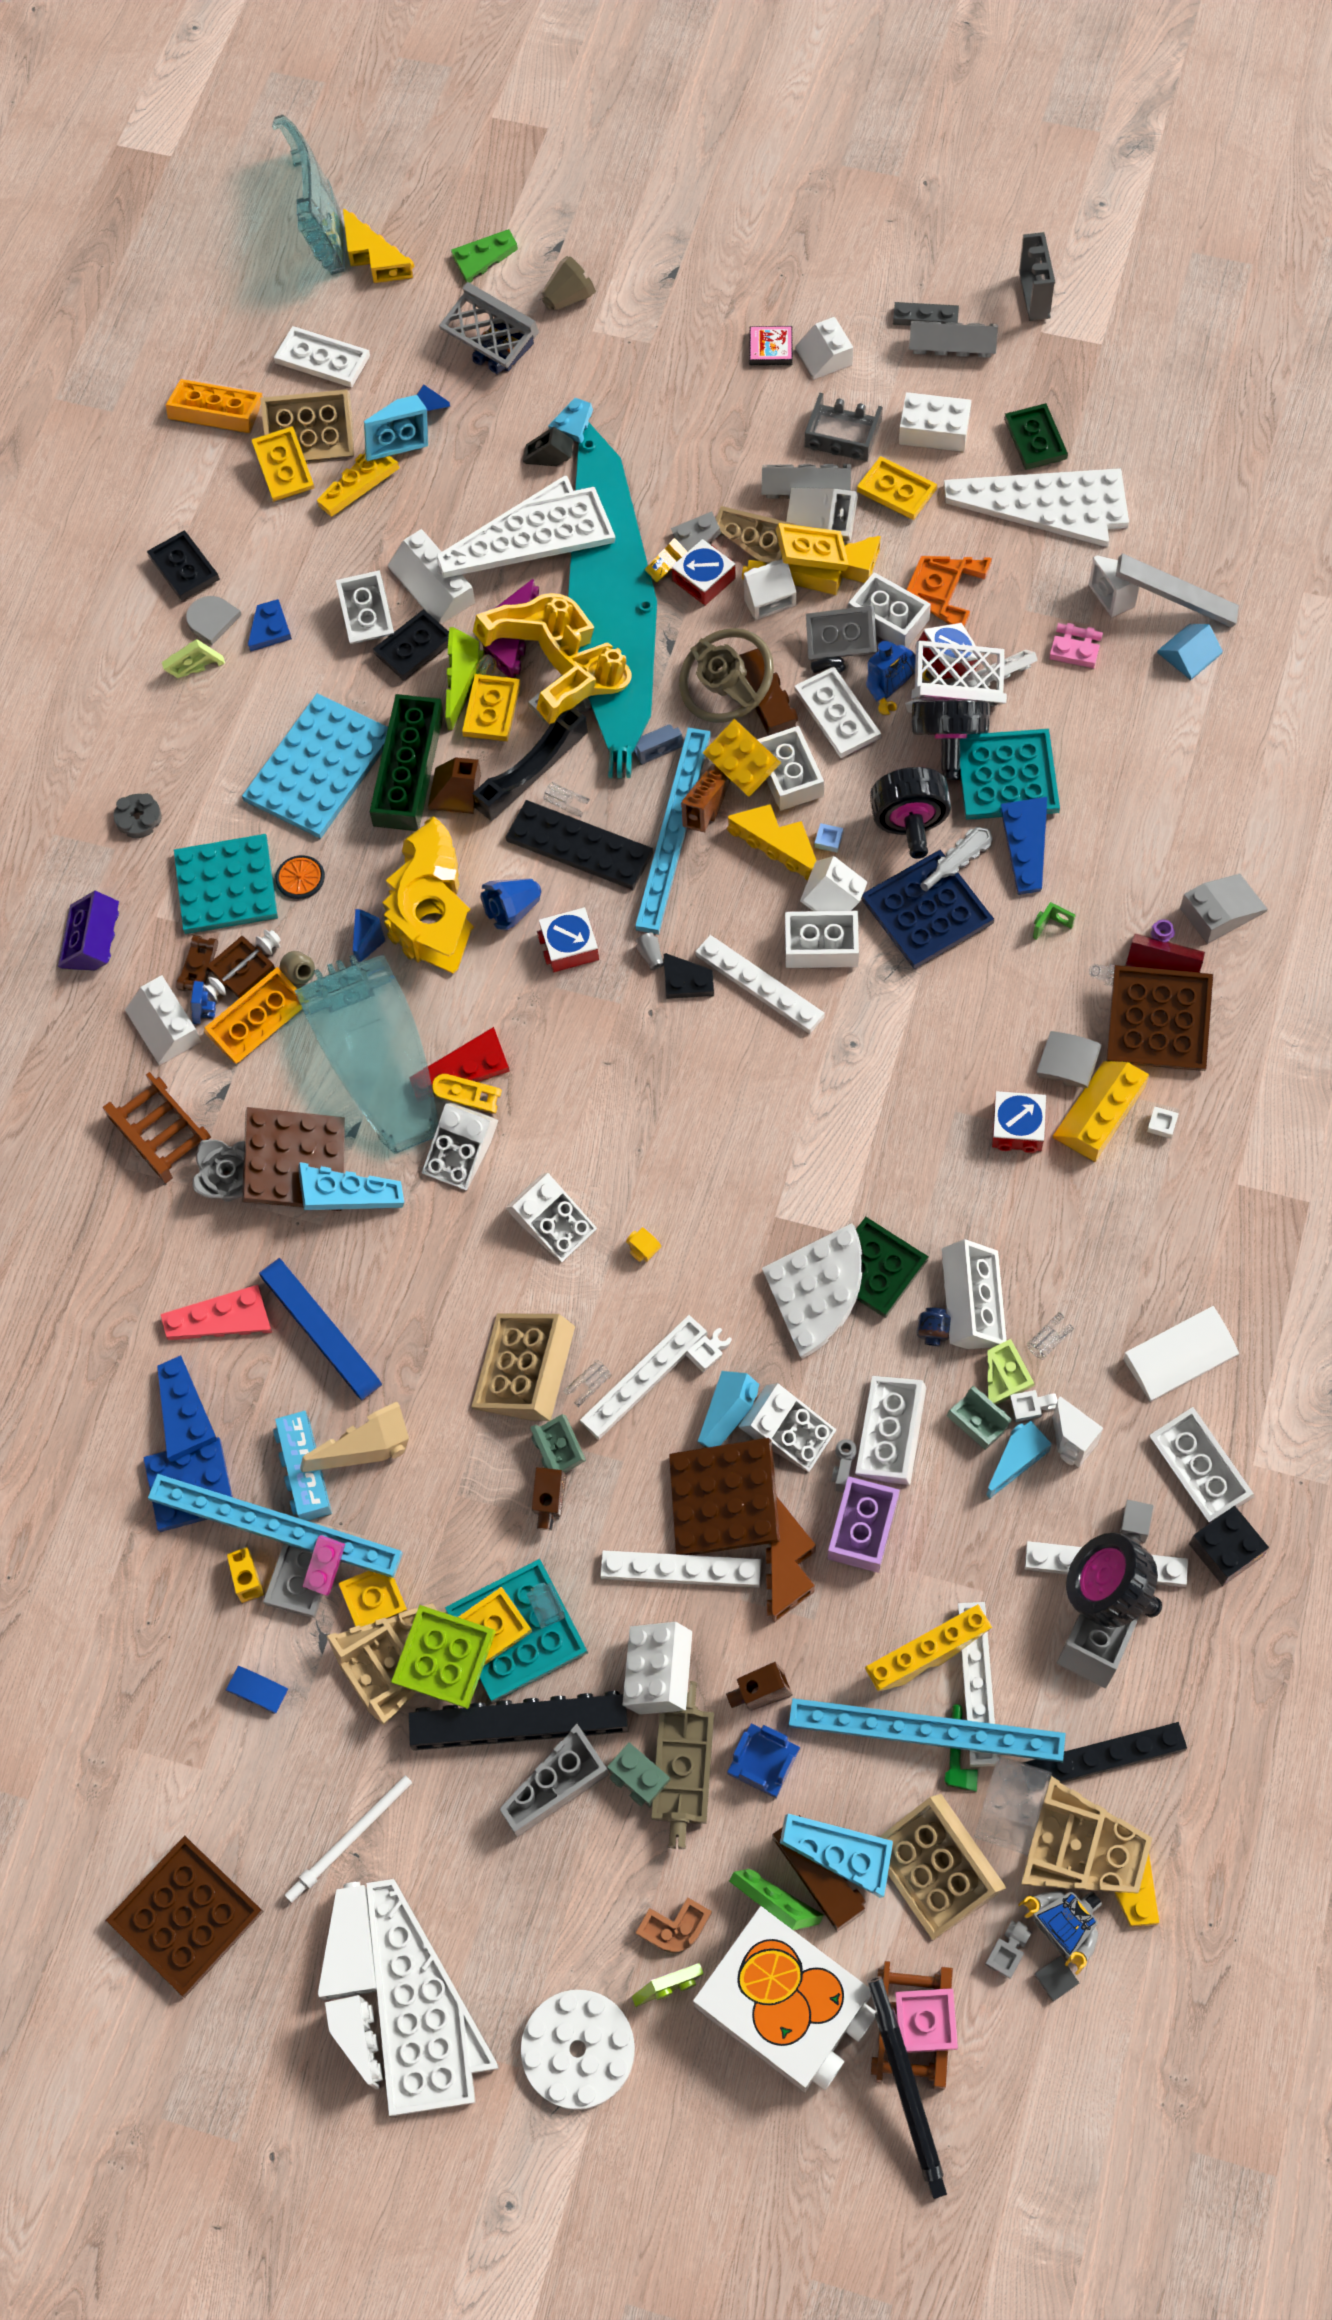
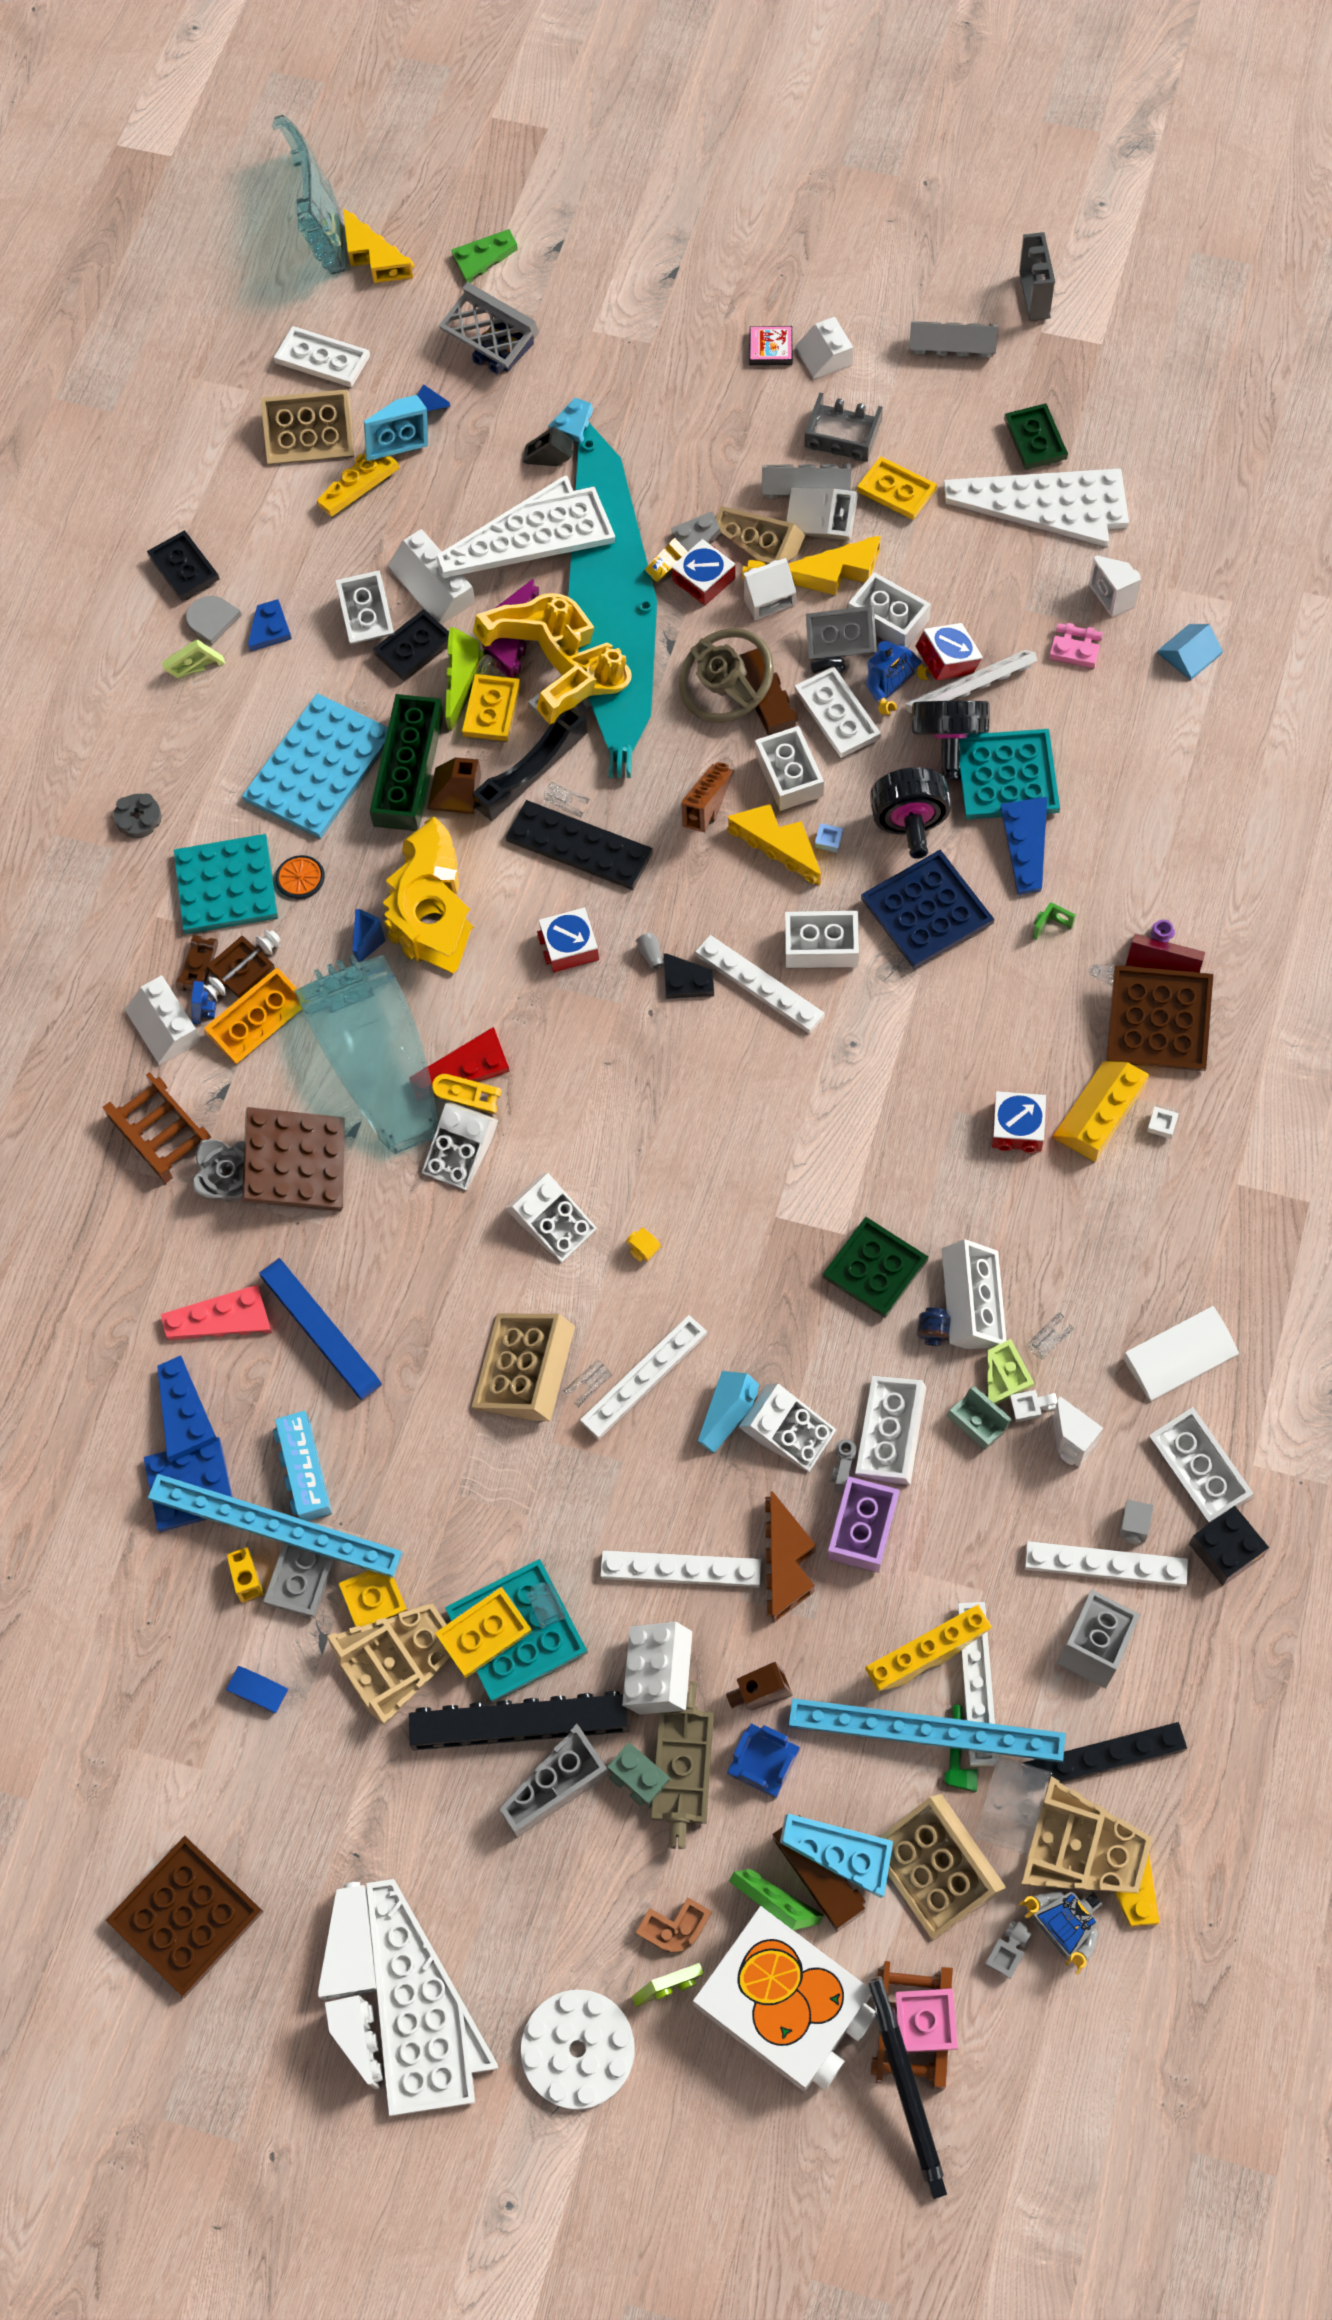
(89, 932): dark purple slope -> none
(214, 406): light orange slope -> none
(283, 463): yellow plate -> none
(297, 967): dark tan head -> none
(309, 1877): white bar -> none
(323, 1565): dark pink plate -> none
(335, 1190): medium azure wing -> none
(373, 1442): tan wedge -> none
(443, 1656): lime plate -> none
(509, 900): blue cone -> none
(548, 1484): reddish brown torso -> none
(557, 1444): sand green bracket -> none
(567, 285): dark tan cone -> none
(658, 743): sand blue panel -> none
(671, 833): medium azure plate -> none
(707, 1351): white plate -> none
(724, 1497): reddish brown plate -> none
(741, 757): yellow plate -> none
(812, 547): yellow plate -> none
(817, 1287): white plate -> none
(832, 887): white slope -> none
(908, 312): dark grey plate -> none
(935, 422): white brick -> none
(937, 580): orange wing -> none
(946, 692): white fence -> none
(966, 849): light grey sword -> none
(1022, 1451): medium azure slope -> none
(1056, 1978): dark grey piece -> none
(1069, 1059): light grey slope -> none
(1113, 1581): black wheel -> none
(1177, 590): tile -> none
(1221, 906): light grey slope -> none

